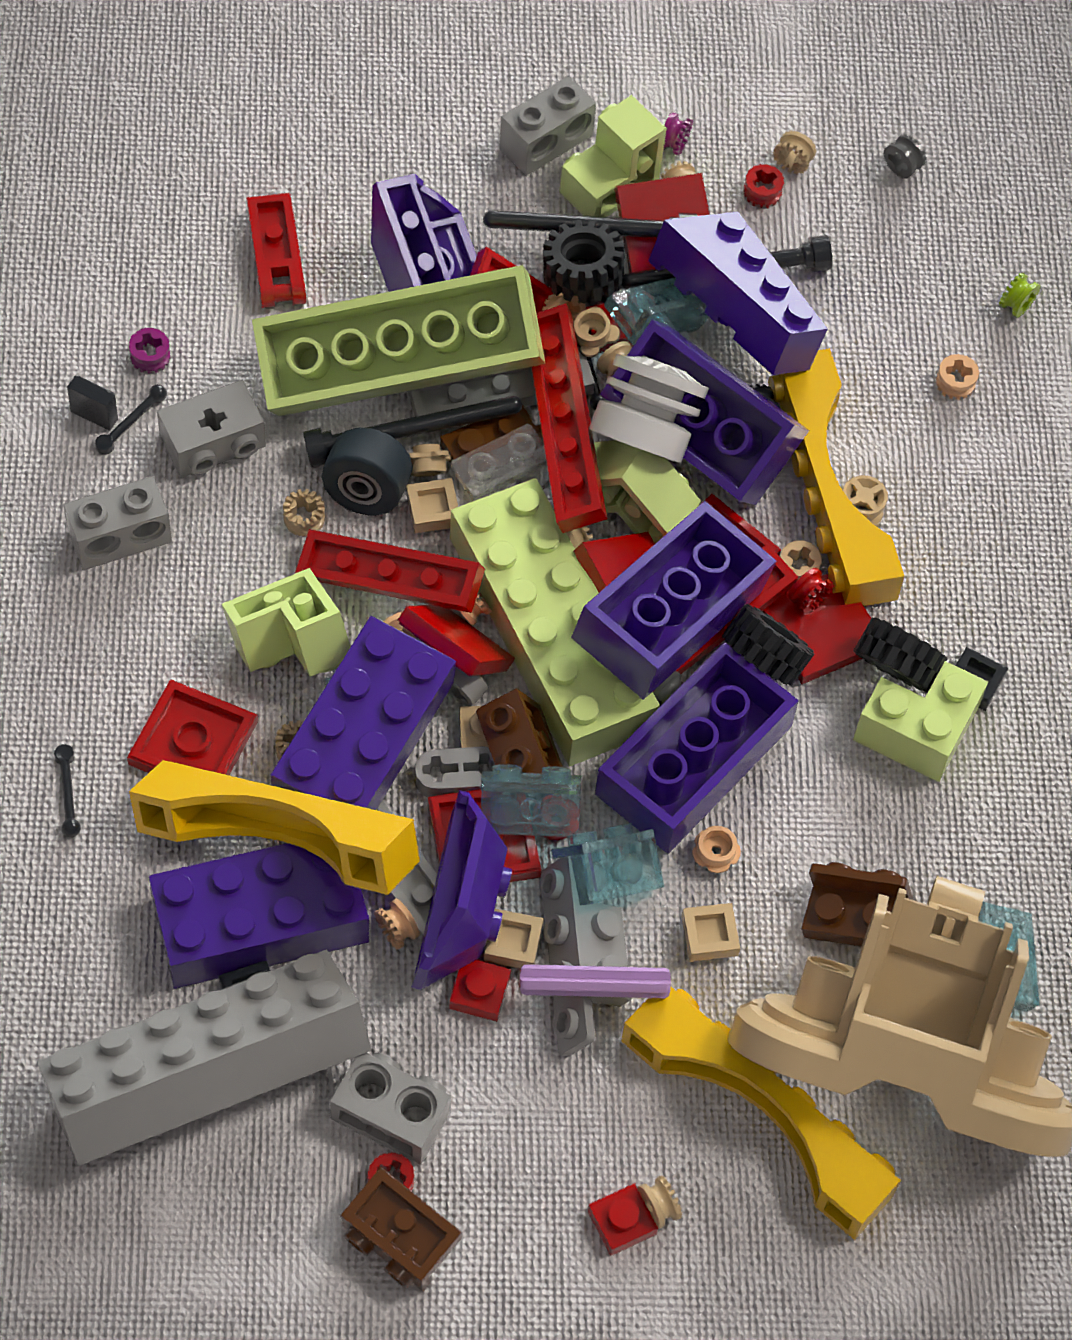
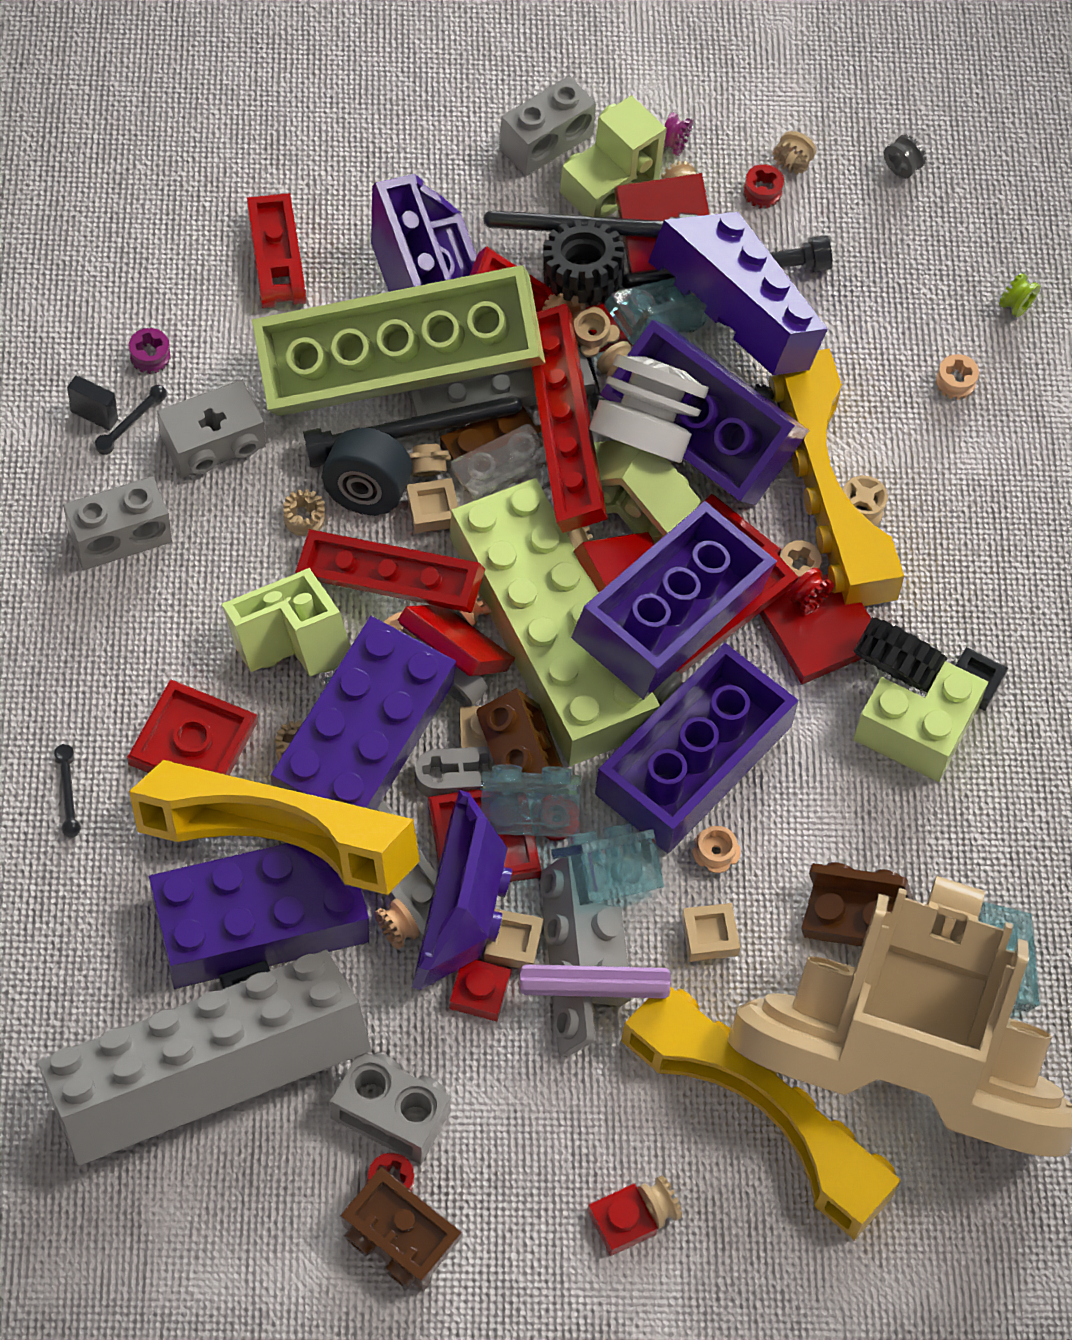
(768, 644): black tyre -> none

